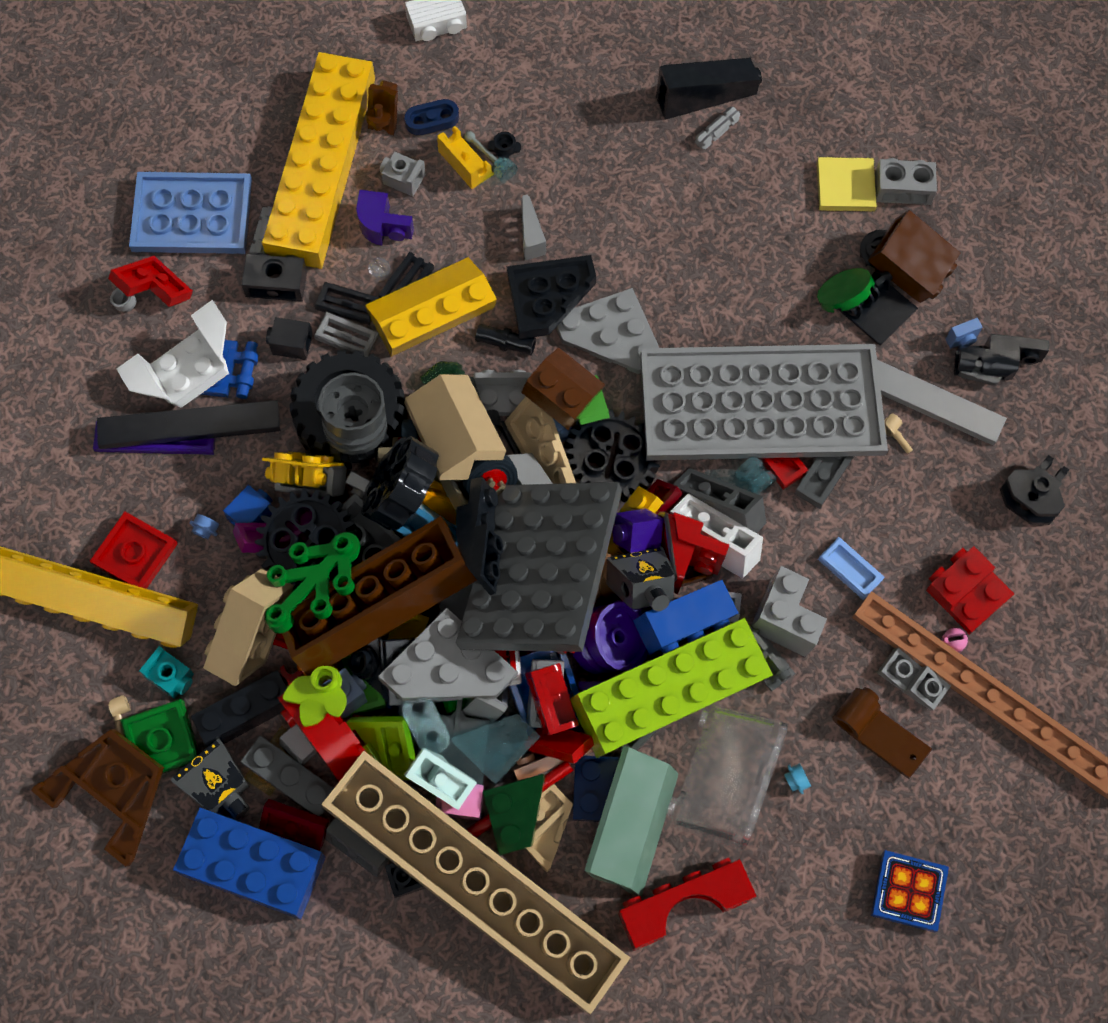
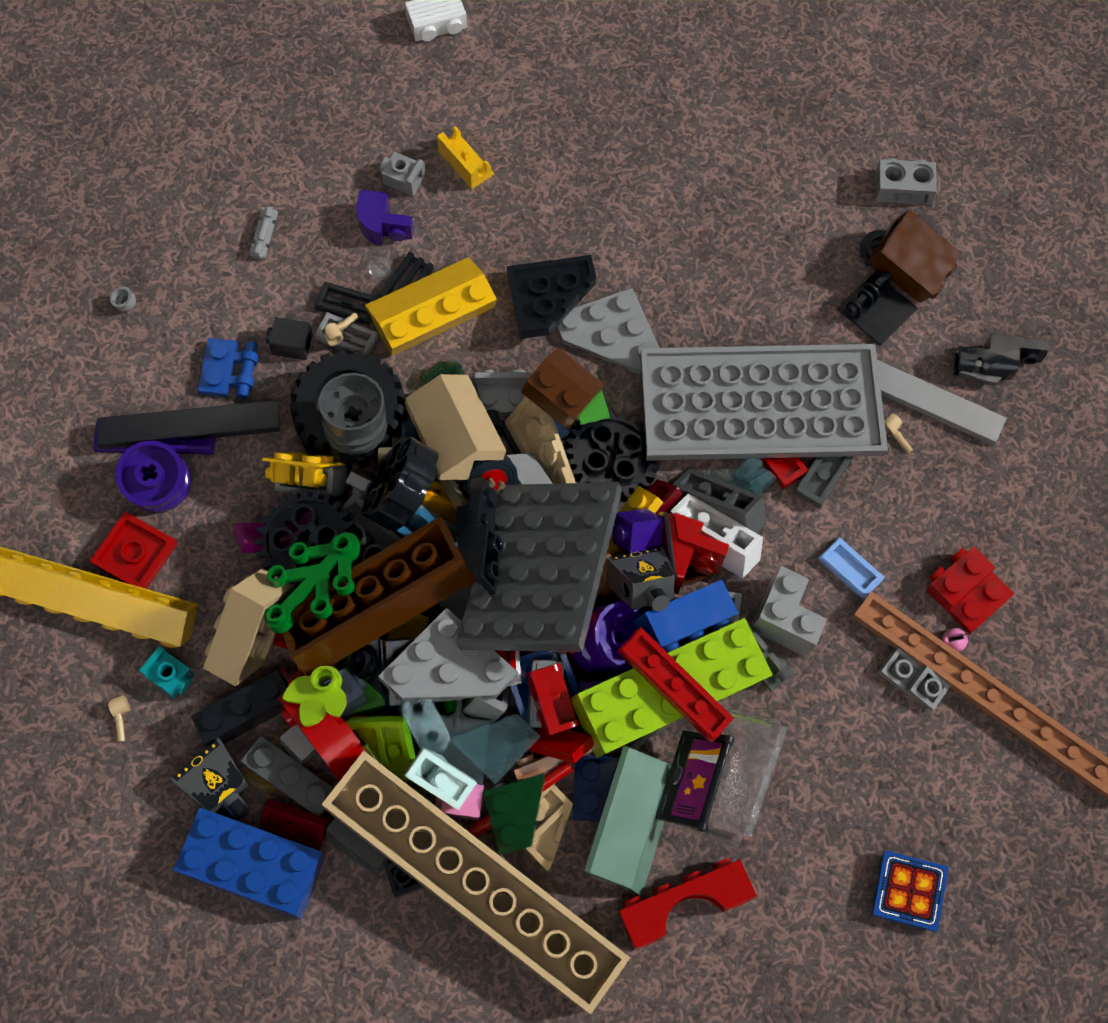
(116, 776): reddish brown wing -> none
(136, 471): none -> dark purple wheel
(152, 275): red plate -> none
(163, 734): green plate -> none
(185, 368): white piece -> none
(191, 212): medium blue plate -> none
(204, 526): medium blue plate -> none
(249, 507): blue brick -> none
(288, 286): black brick -> none
(319, 159): yellow brick -> none
(333, 331): none -> tan hand
(382, 107): reddish brown hips -> none
(430, 115): dark blue plate -> none
(500, 165): clear light blue hinge -> none
(501, 139): black plate -> none
(505, 339): black pin -> none
(533, 238): light grey slope -> none
(675, 685): none -> red tile
(698, 780): none -> door
(705, 84): black slope -> none
(717, 128): light grey axle -> none
(797, 778): medium azure plate -> none
(845, 290): green tile -> none
(846, 184): light yellow tile -> none
(880, 734): reddish brown door -> none
(964, 334): medium blue plate -> none
(1035, 491): black hinge -> none

